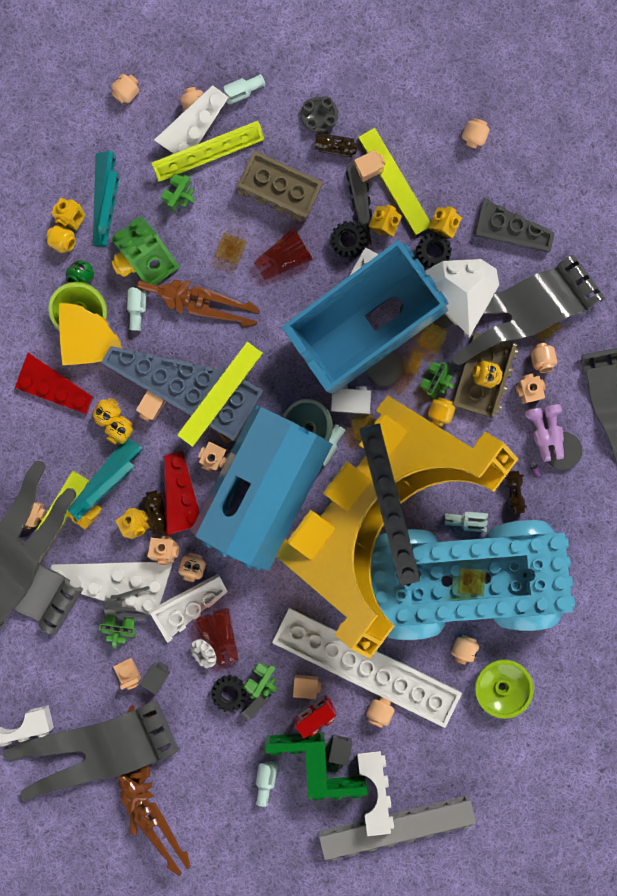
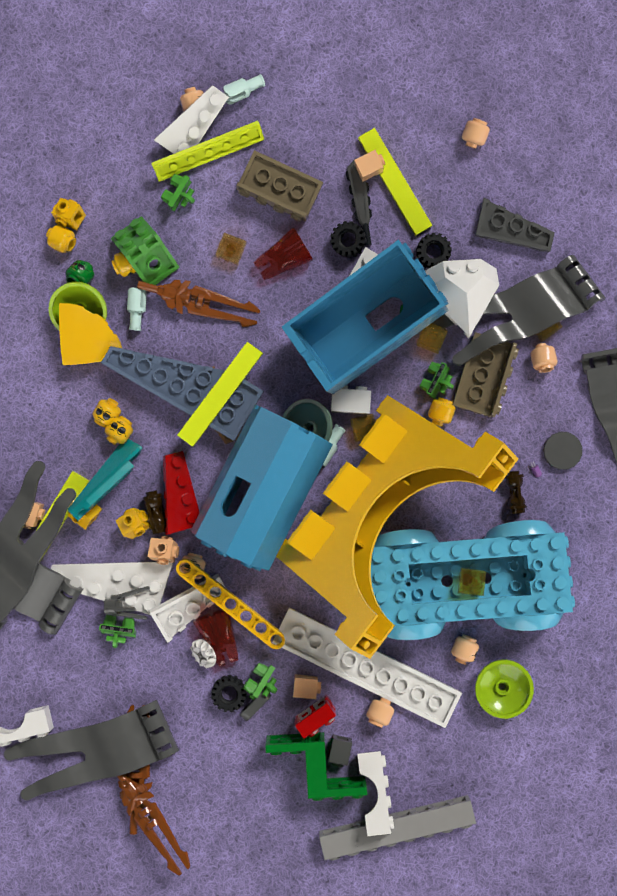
(48, 384): red wing -> none
(104, 196): teal wedge -> none
(125, 88): light nougat head -> none
(127, 674): light nougat bracket -> none
(150, 406): light nougat brick -> none
(155, 677): dark grey brick -> none
(219, 454): light nougat brick -> none
(223, 597): none -> yellow beam
(265, 781): light aqua arm -> none
(319, 114): dark grey dish -> none
(325, 143): dark brown piece -> none
(385, 220): yellow brick -> none
(387, 370): dark grey tile -> none
(389, 504): black brick -> none
(413, 362): clear yellow piece -> none
(445, 221): yellow brick -> none
(469, 521): light aqua arm -> none
(487, 374): yellow head -> none
(523, 388): light nougat brick -> none
(547, 437): lavender piece -> none

